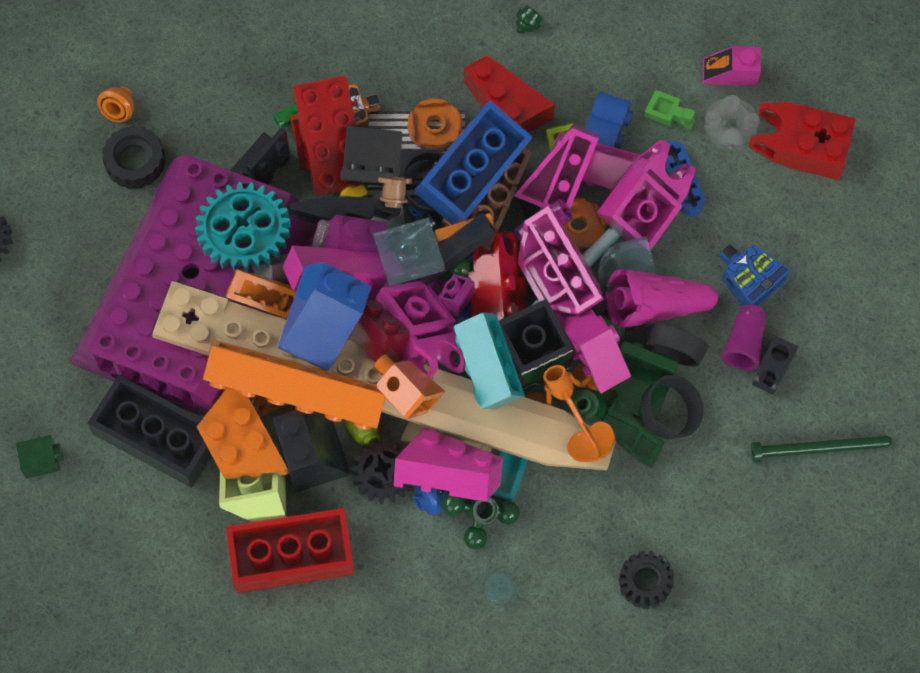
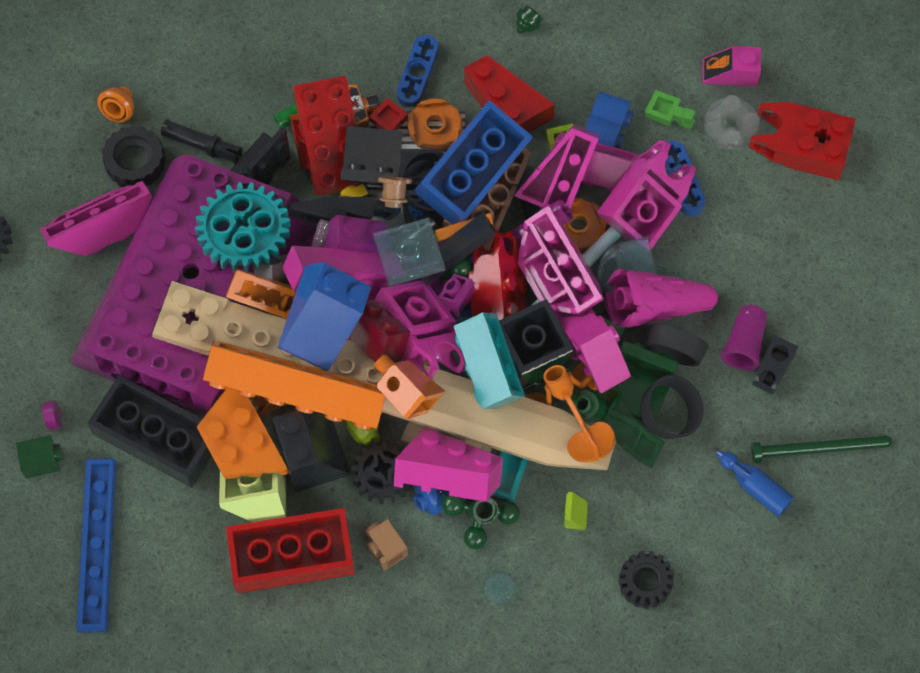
(52, 415): none -> magenta tile
(96, 546): none -> blue tile
(99, 221): none -> dark pink wedge
(210, 144): none -> black pin
(386, 544): none -> medium nougat brick
(388, 116): none -> red plate
(415, 60): none -> blue beam
(575, 512): none -> lime slope
(752, 274): torso -> none
(757, 484): none -> blue wheel

